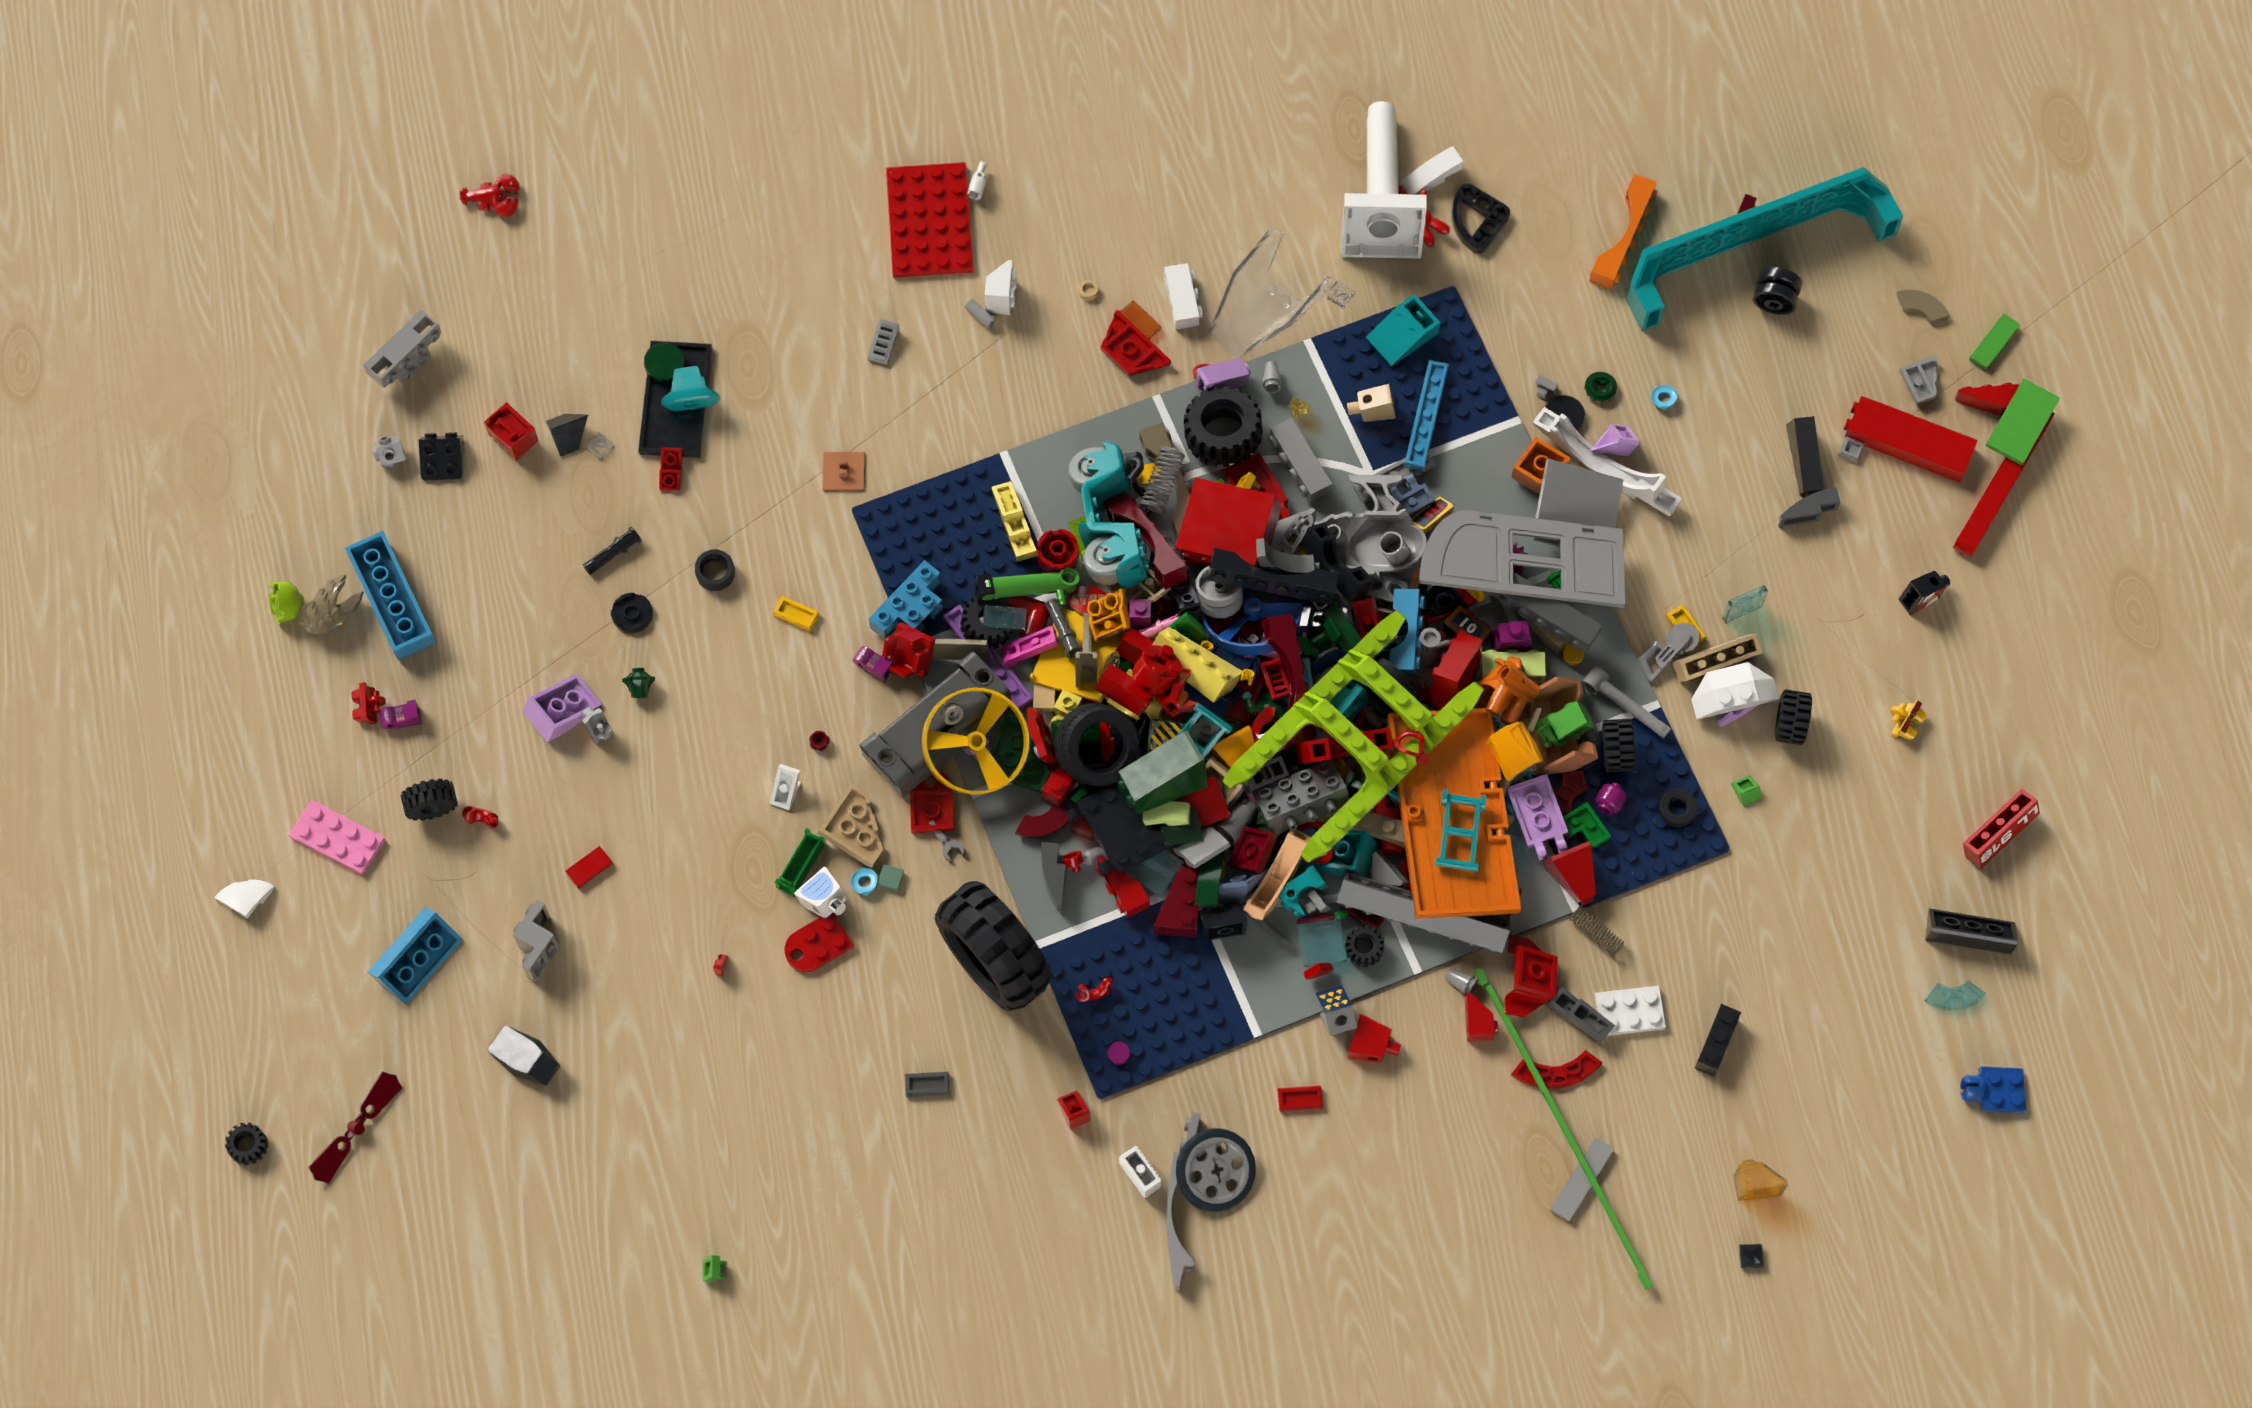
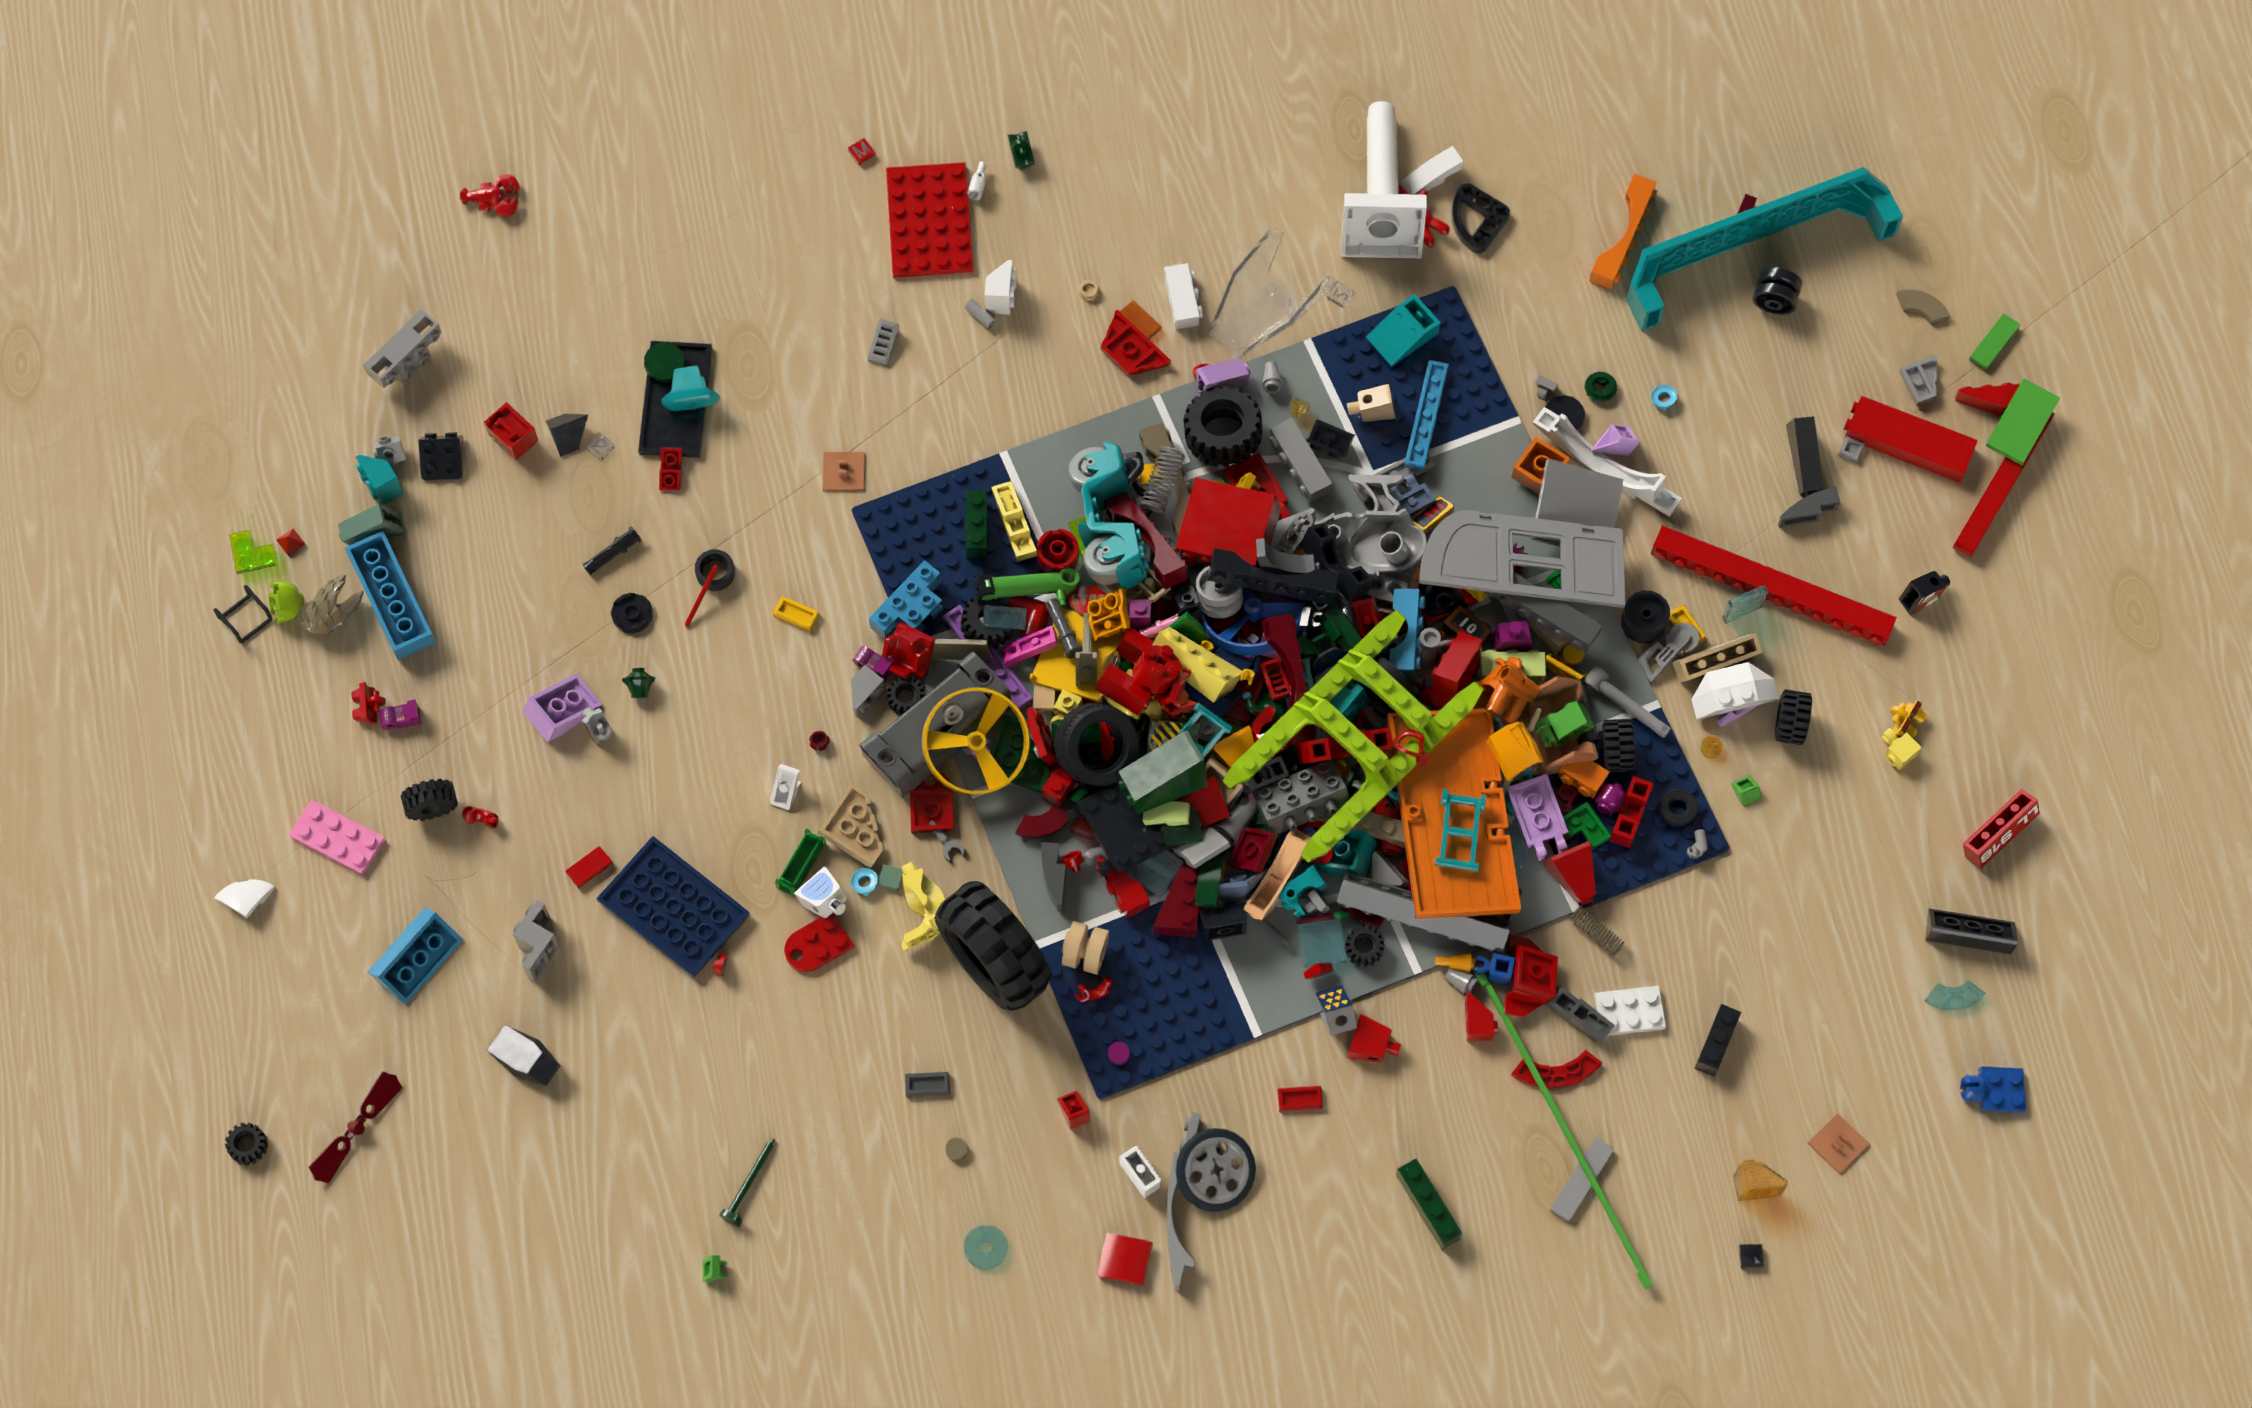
(220, 616): none -> black piece
(247, 557): none -> clear neon green plate
(290, 542): none -> red slope
(371, 522): none -> sand green slope
(379, 478): none -> teal slope
(673, 906): none -> dark blue plate
(701, 595): none -> red axle
(729, 1215): none -> dark green piece
(861, 151): none -> red tile
(865, 688): none -> light grey slope
(903, 684): none -> black tyre
(924, 899): none -> light yellow hips
(956, 1149): none -> dark tan tile
(976, 524): none -> dark green arch
(994, 1256): none -> clear light blue tile
(1021, 150): none -> dark green hips
(1079, 946): none -> tan wheel
(1125, 1259): none -> red slope
(1330, 438): none -> black bracket
(1428, 1204): none -> dark green brick
(1462, 962): none -> light orange cone
(1499, 968): none -> blue brick
(1562, 668): none -> yellow slope
(1585, 776): none -> orange slope
(1631, 812): none -> red arch
(1645, 616): none -> black wheel
(1699, 847): none -> light grey arm
(1711, 747): none -> clear yellow tile
(1782, 588): none -> red brick
(1838, 1143): none -> nougat piece
(1901, 749): none -> light yellow brick

